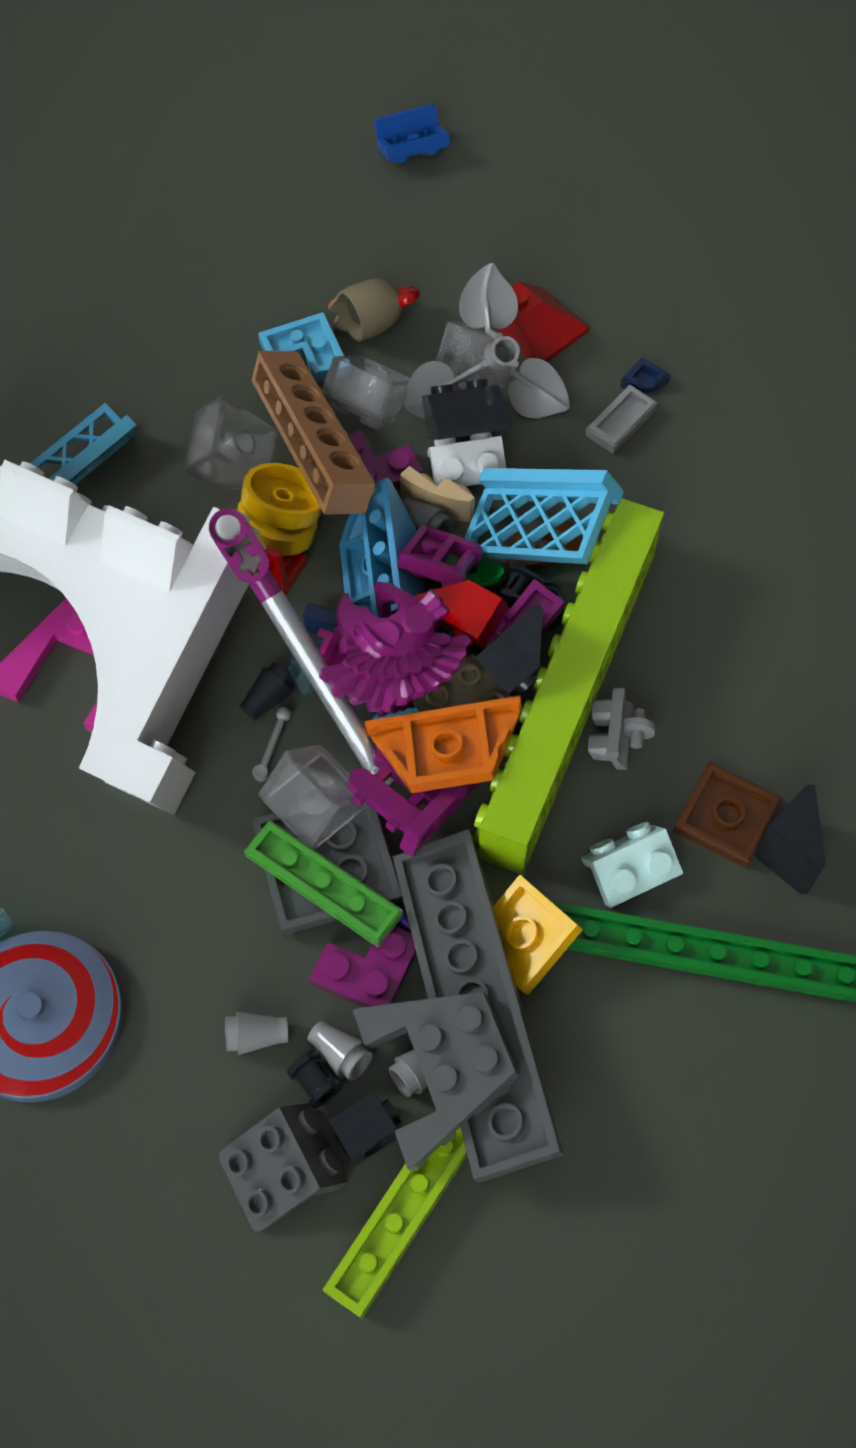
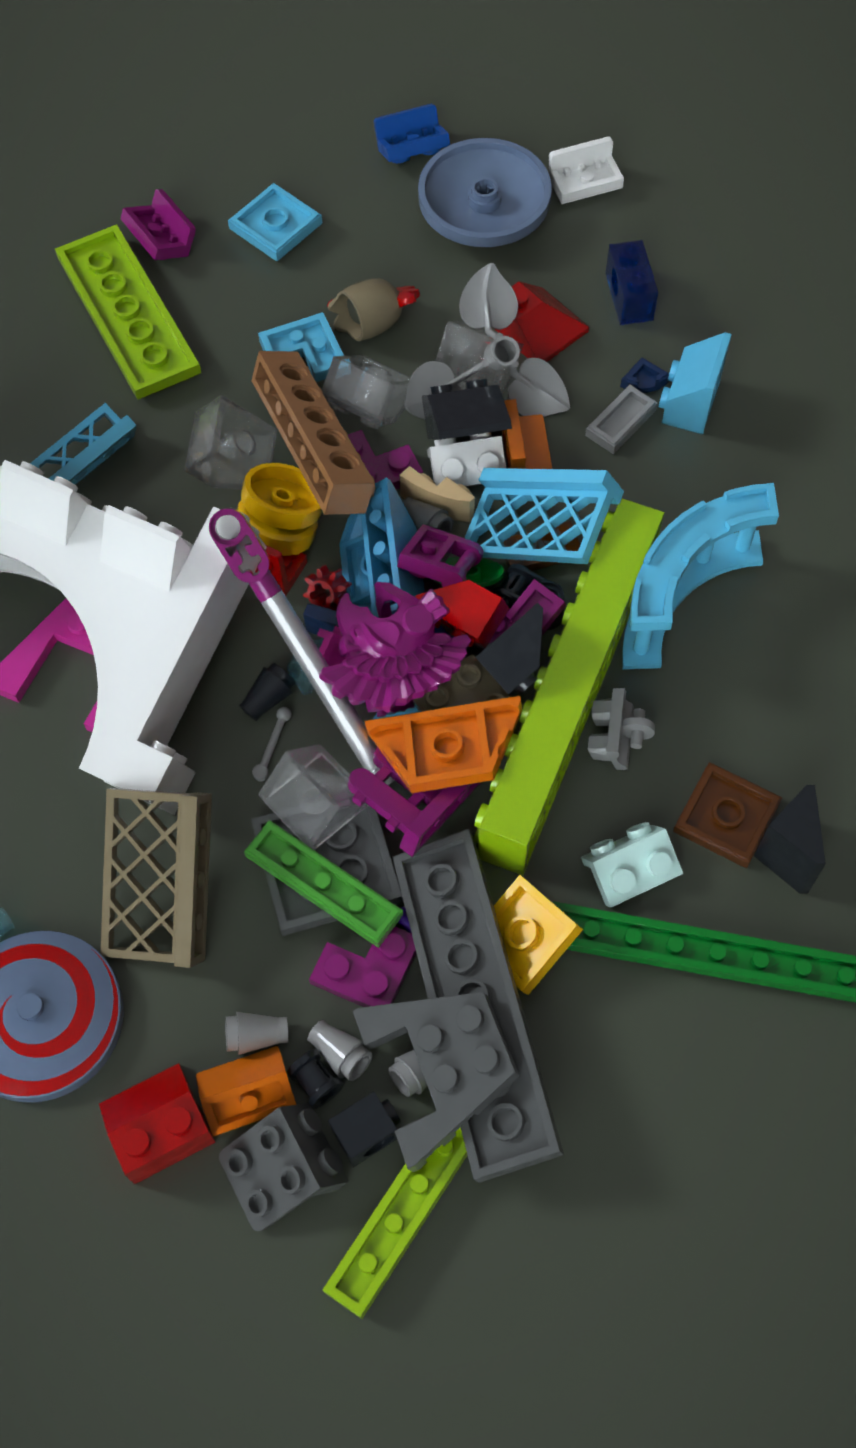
(128, 312): none -> lime plate
(155, 1124): none -> red slope
(160, 227): none -> magenta bracket
(190, 872): none -> dark tan fence
(244, 1090): none -> orange panel
(275, 222): none -> medium azure plate
(326, 580): none -> red gear
(484, 192): none -> sand blue dish
(527, 440): none -> orange panel
(584, 170): none -> white bracket
(631, 282): none -> clear blue brick
(686, 555): none -> medium azure fence
(694, 383): none -> medium azure slope

